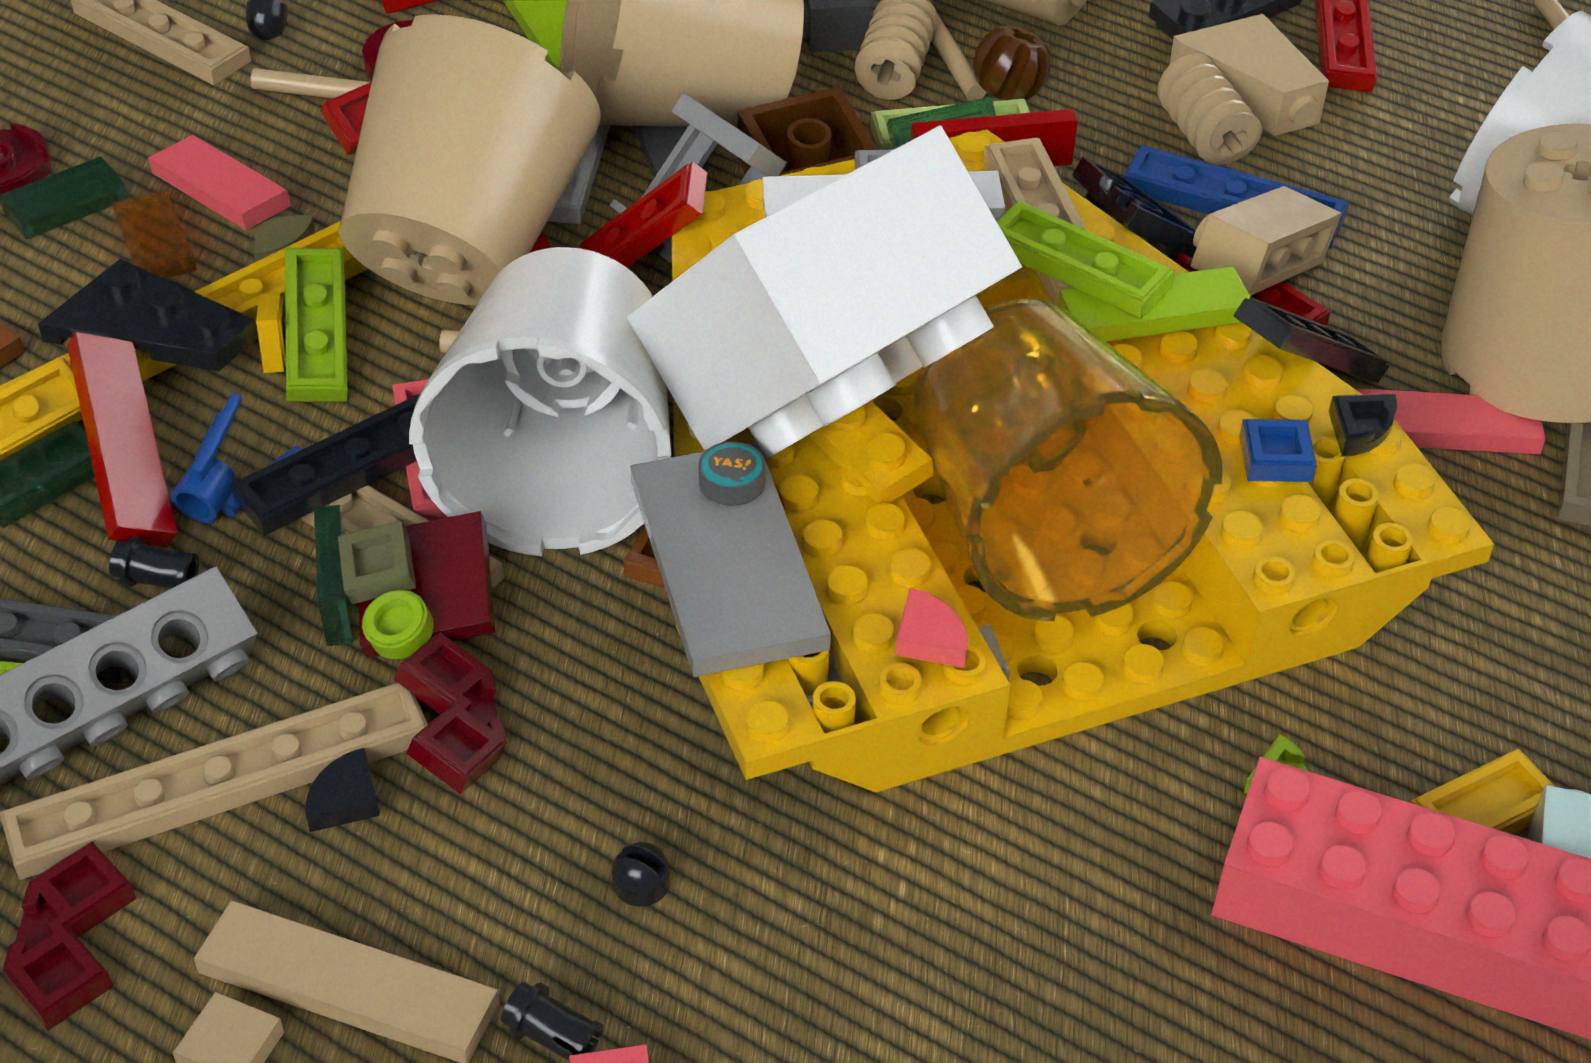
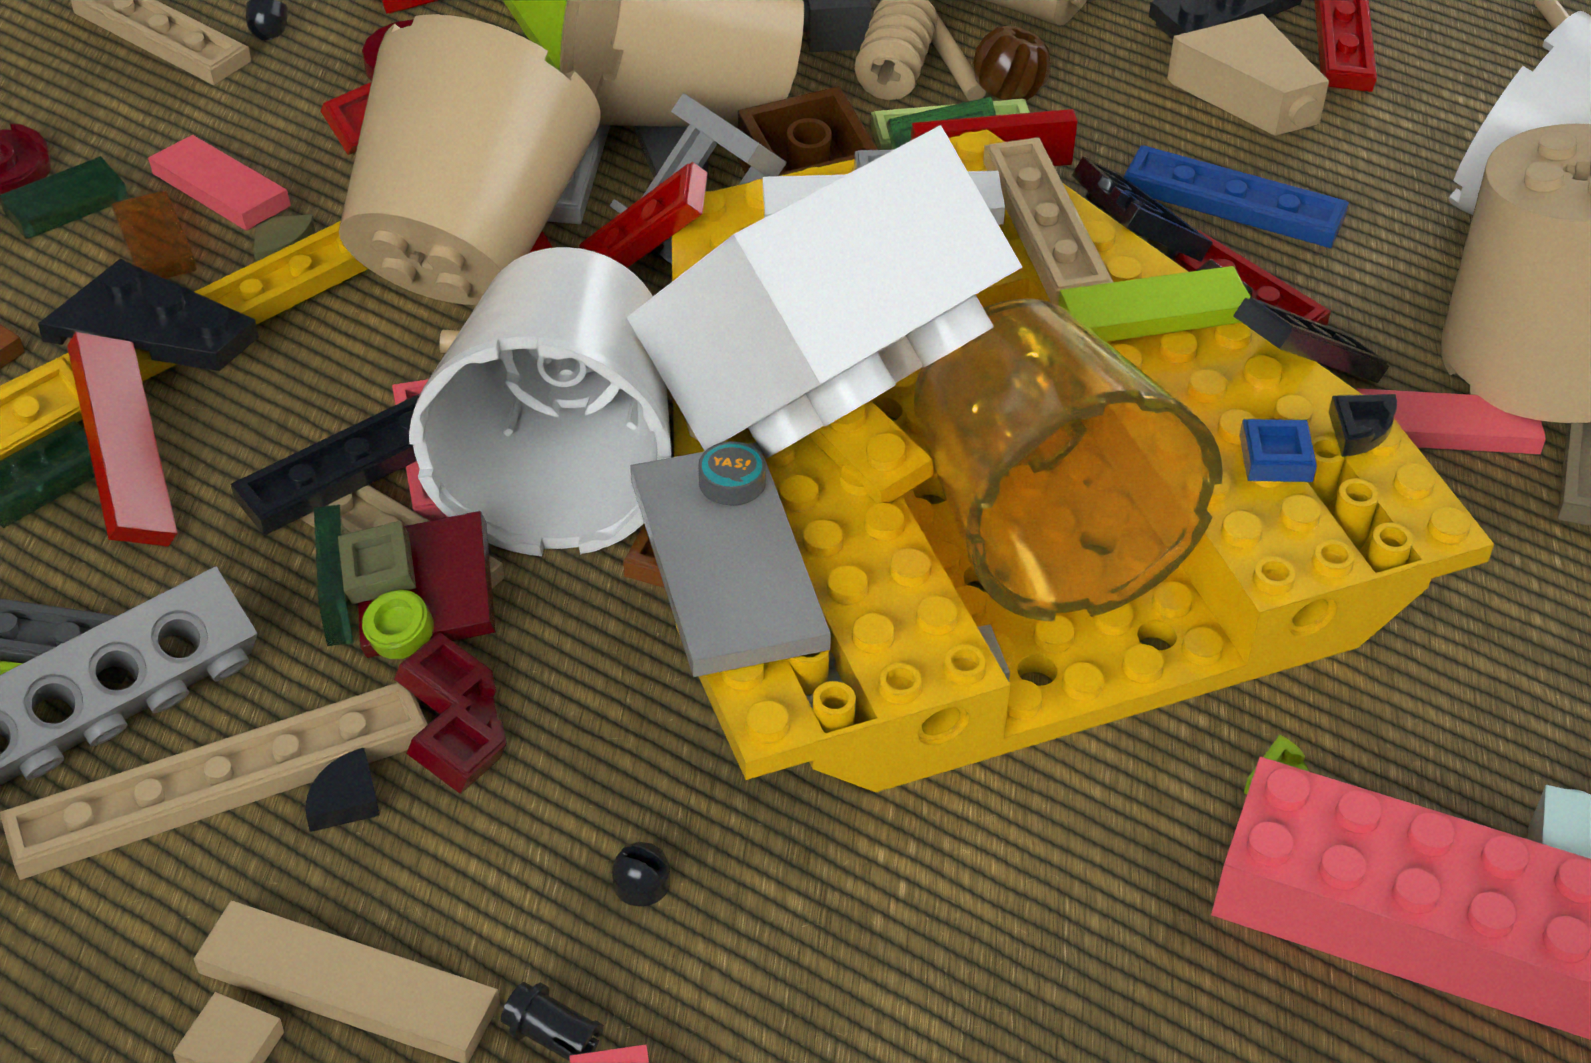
(47, 960): dark red tile -> none
(136, 562): black pin -> none
(207, 483): blue plant -> none
(270, 332): yellow tile -> none
(302, 83): tan bar -> none
(315, 325): lime tile -> none
(931, 631): coral tile -> none
(1085, 260): lime tile -> none
(1208, 110): tan piece -> none
(1266, 237): tan brick -> none
(1494, 795): yellow tile -> none

